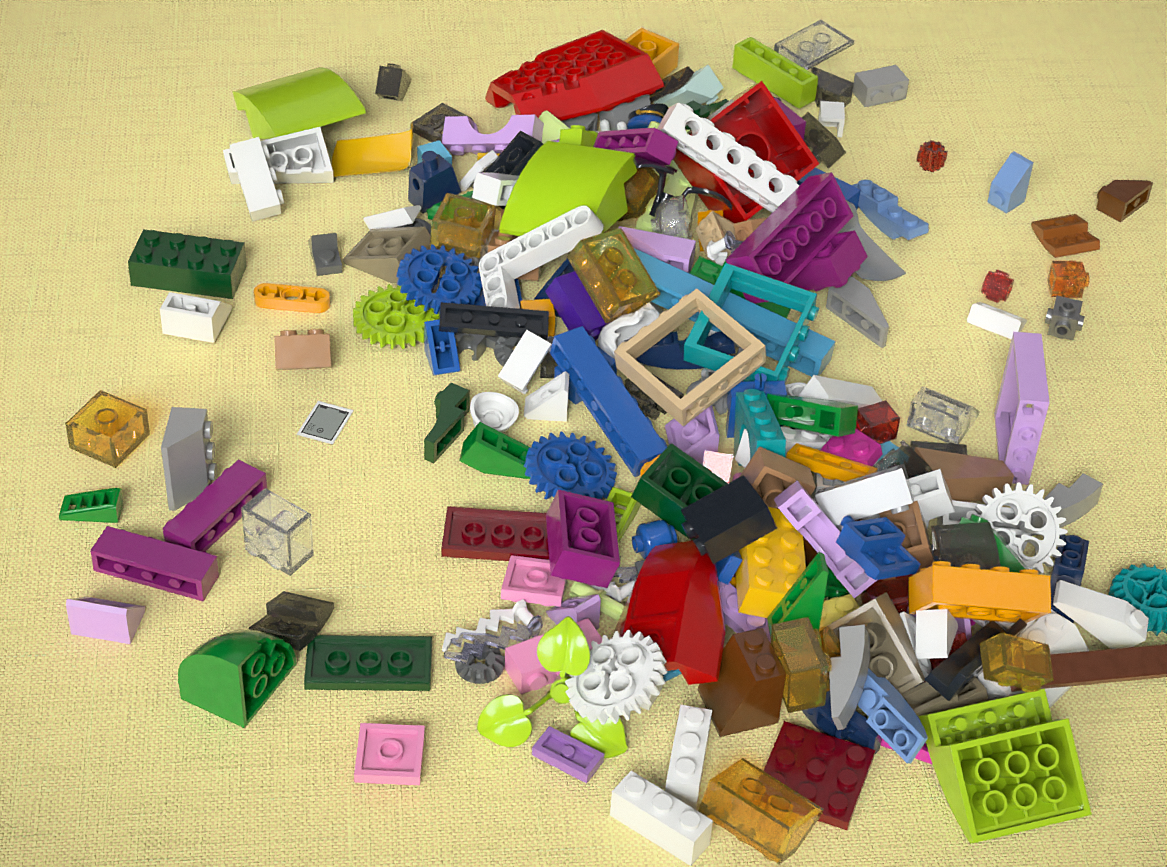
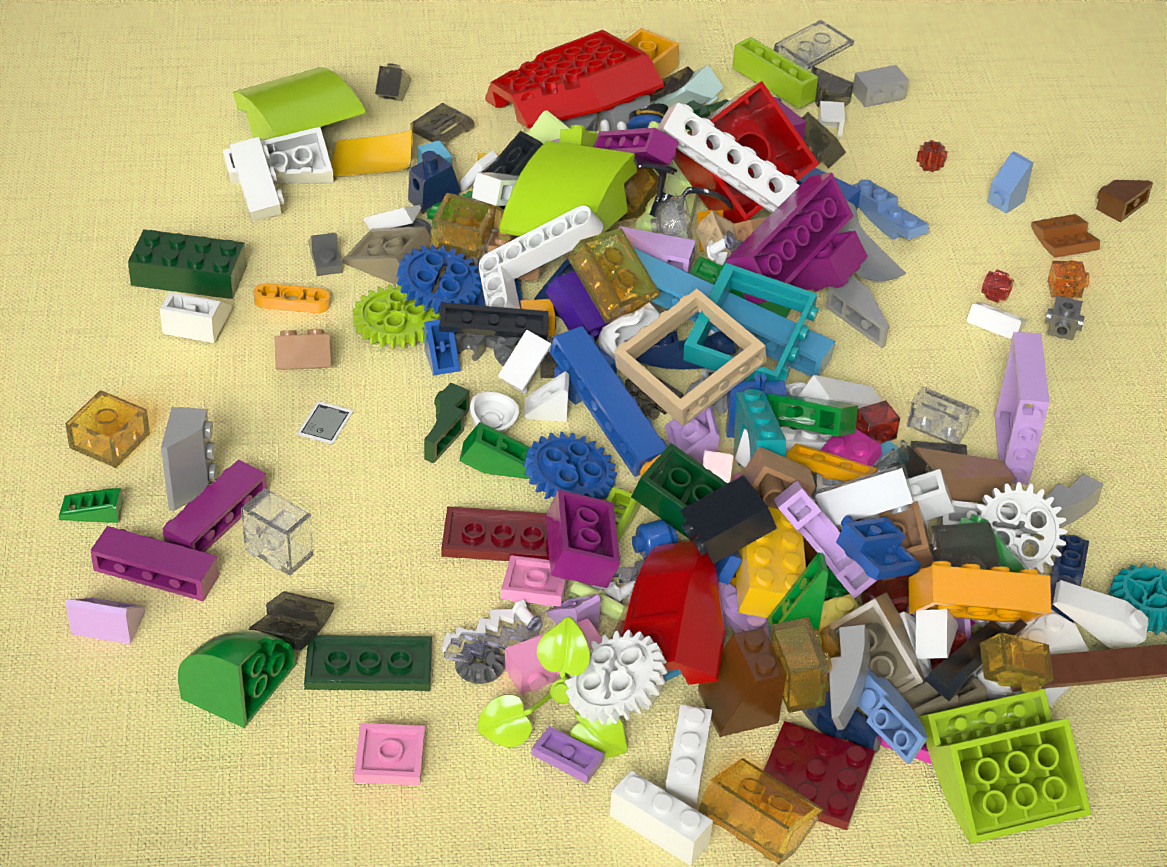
(463, 136): lavender arch -> none

